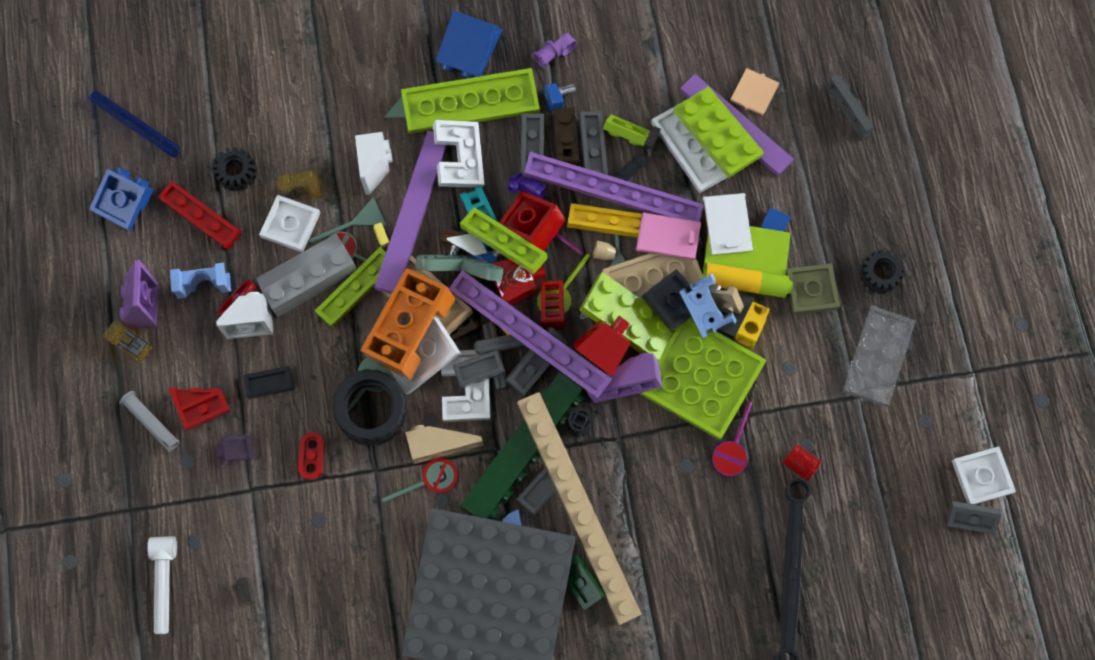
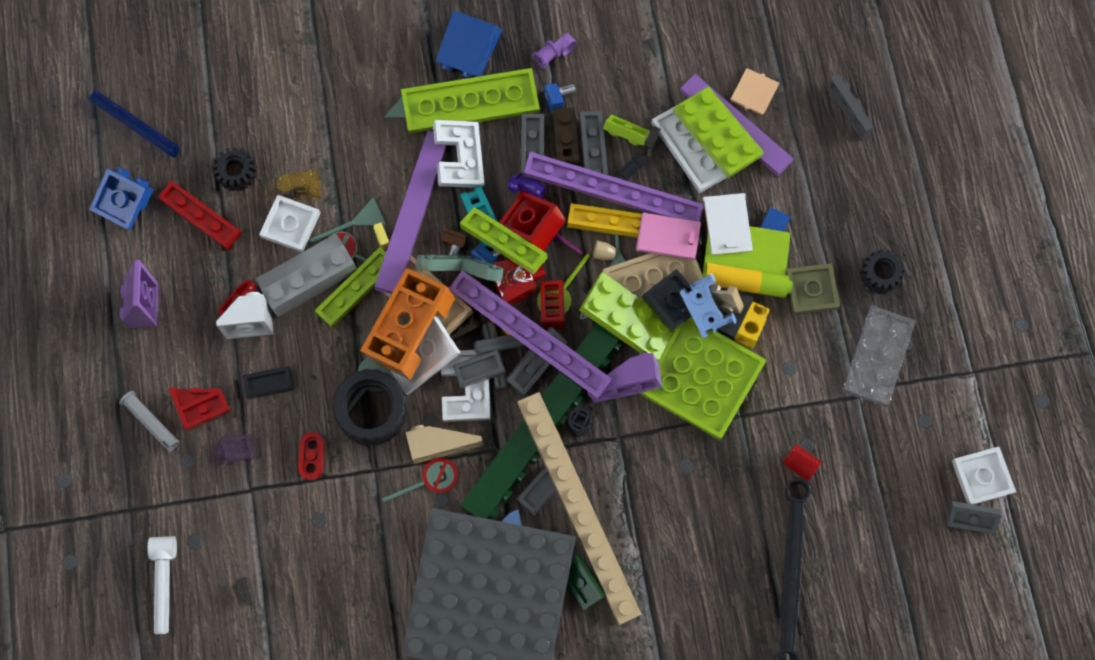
(127, 341): clear yellow leg -> none
(186, 281): light blue piece -> none
(373, 159): white slope -> none
(468, 243): white sticker -> none
(605, 344): red torso -> none
(730, 457): piece -> none

